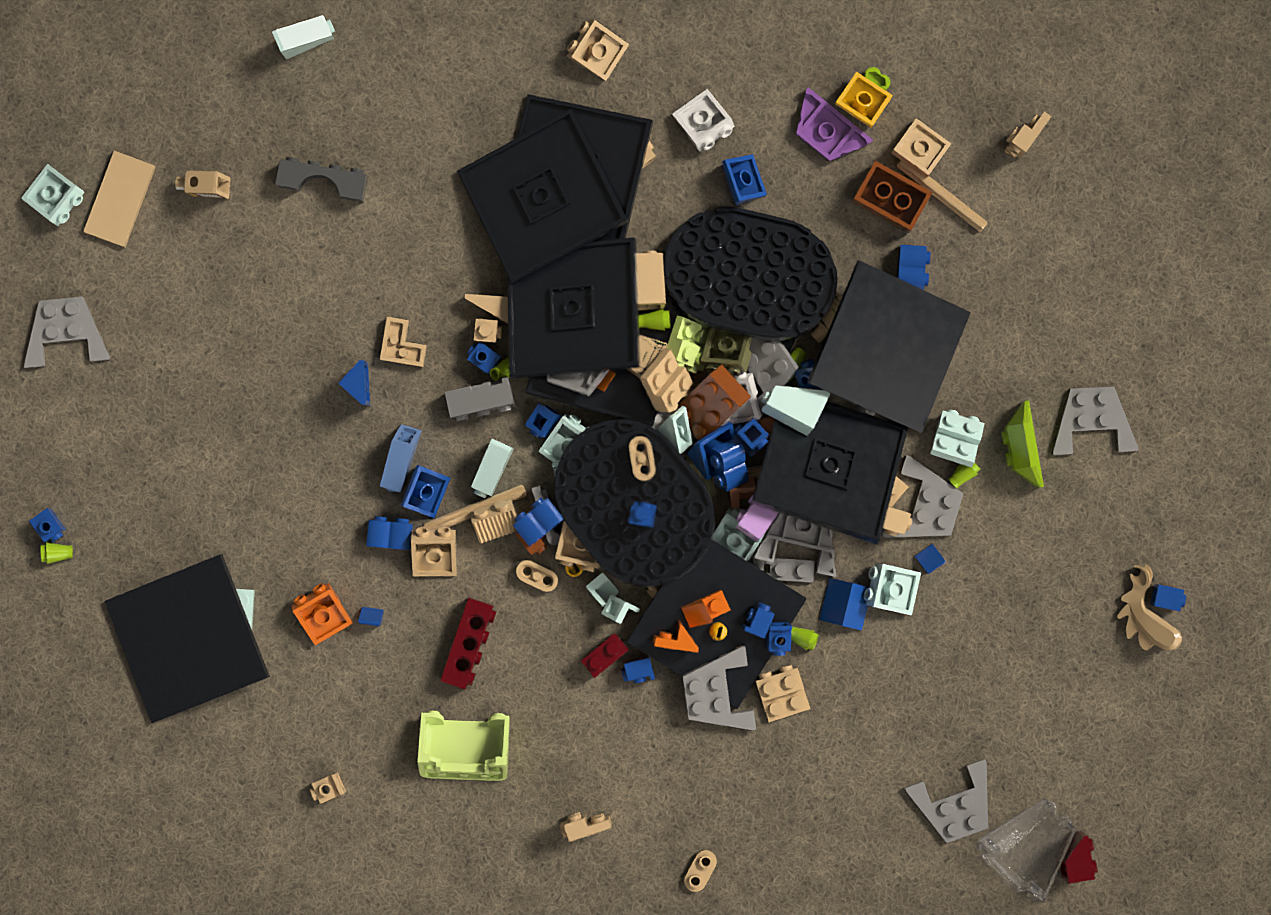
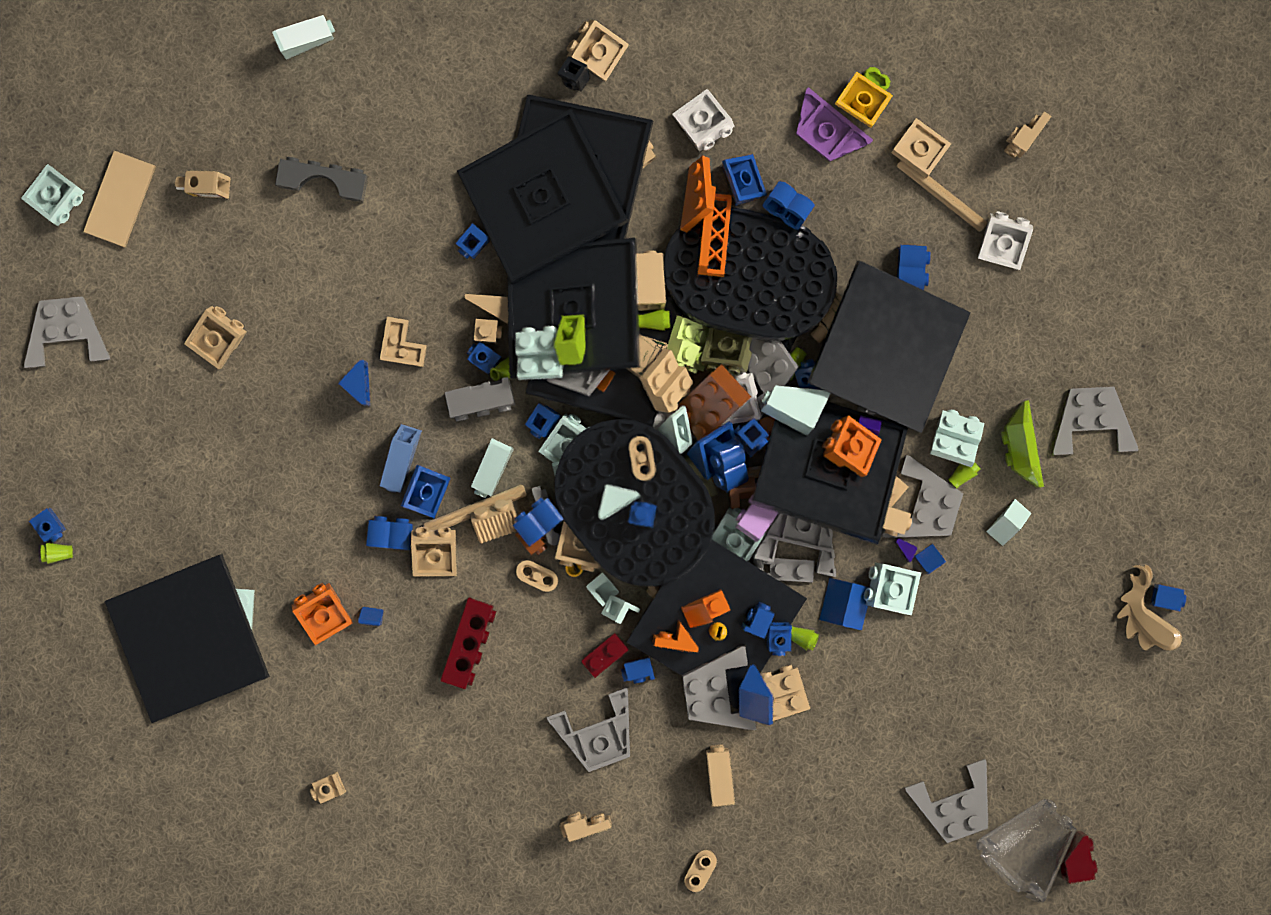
(215, 336): none -> tan plate
(463, 748): yellowish green windscreen -> none
(476, 234): none -> blue brick
(537, 354): none -> light aqua plate
(570, 340): none -> lime slope
(572, 78): none -> black brick
(601, 742): none -> light grey wing
(615, 499): none -> light aqua slope
(698, 194): none -> orange wing
(706, 237): none -> orange fence
(720, 775): none -> tan brick
(755, 698): none -> blue slope
(788, 205): none -> blue brick
(851, 445): none -> orange plate
(871, 424): none -> dark purple slope
(892, 197): dark orange brick -> none
(907, 549): none -> dark purple slope
(1005, 240): none -> white plate
(1009, 522): none -> light aqua slope

